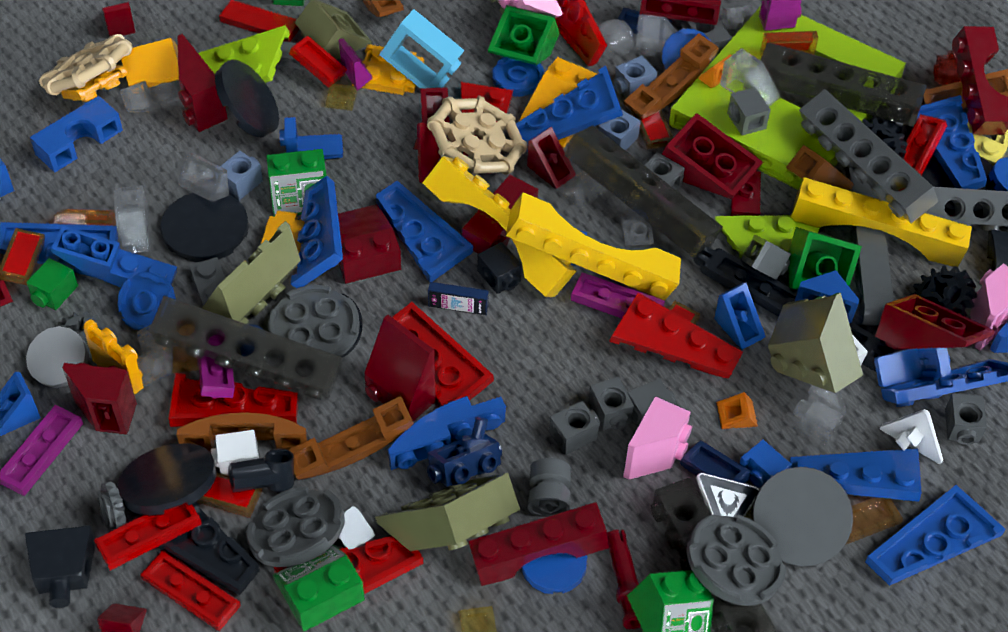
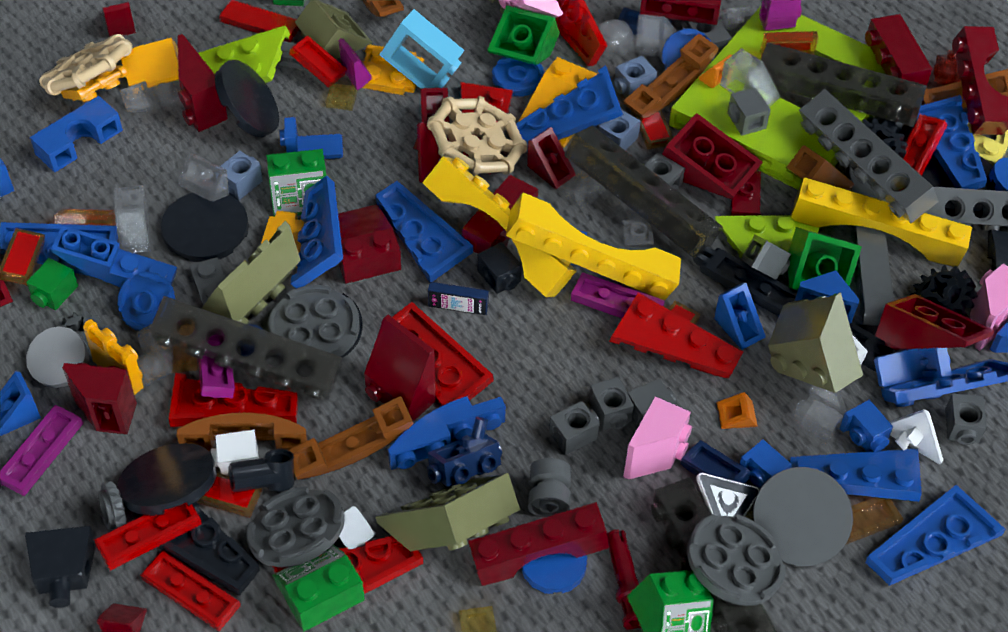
(867, 427): none -> blue brick
(897, 49): none -> dark red brick

